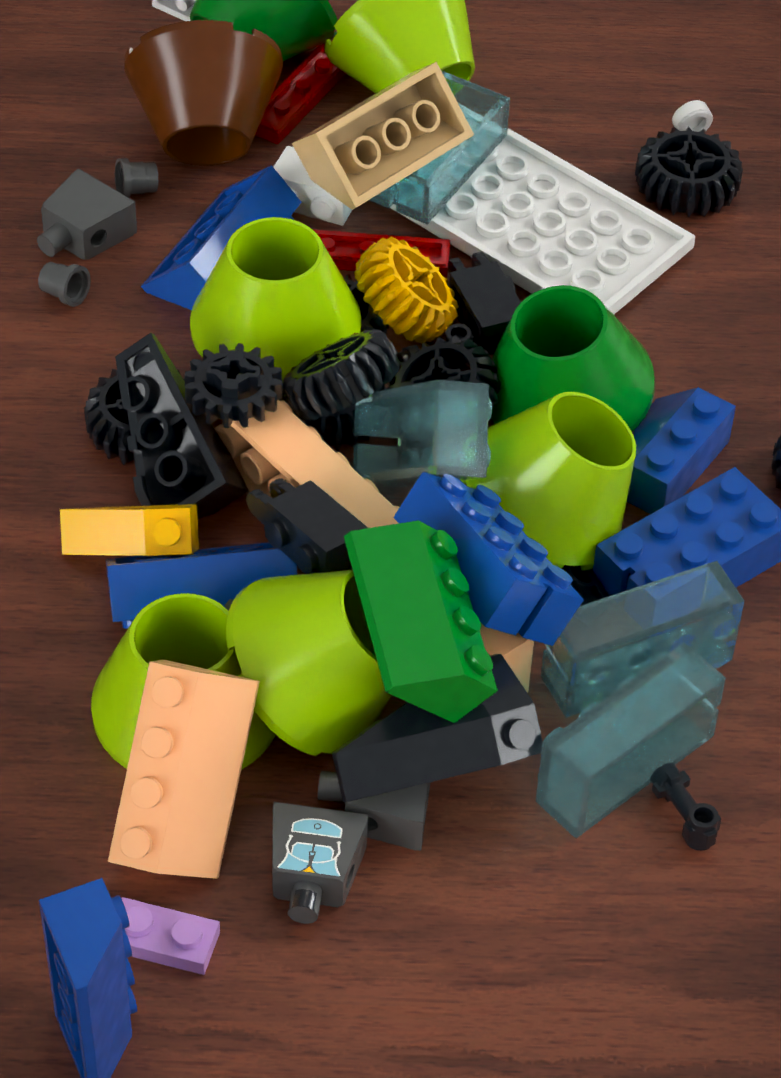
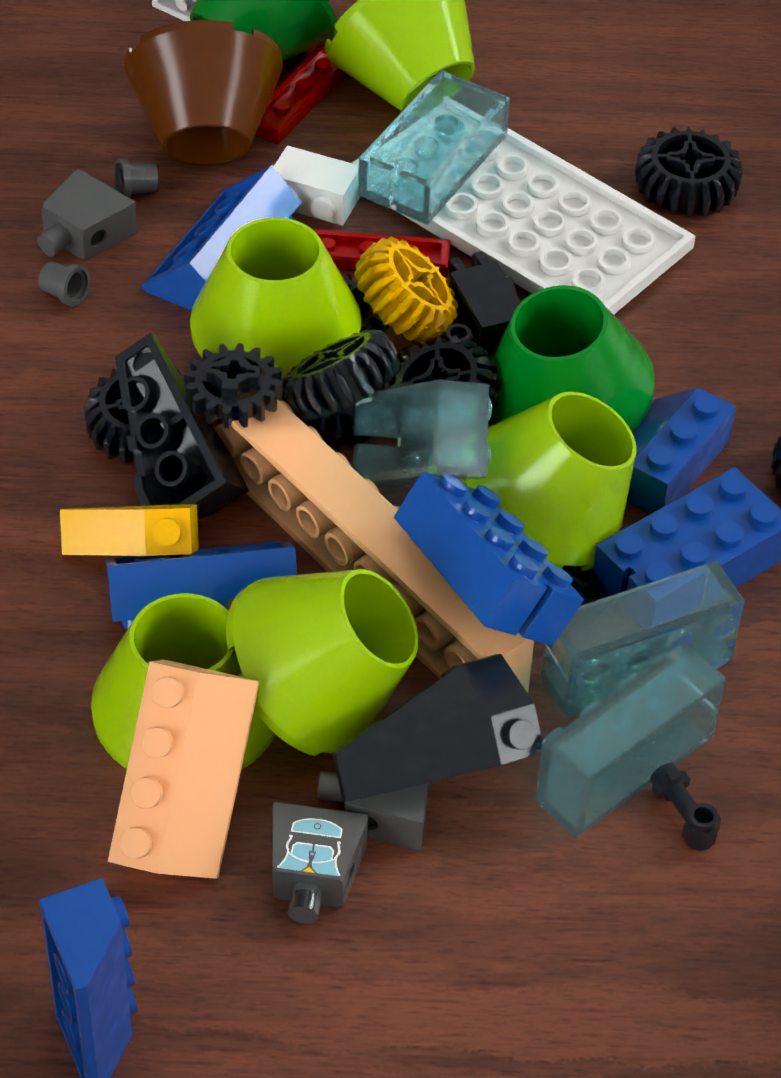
(170, 936): lavender plate -> none
(305, 525): black hinge -> none
(384, 137): tan slope -> none
(421, 618): green slope -> none
(692, 114): white tile -> none

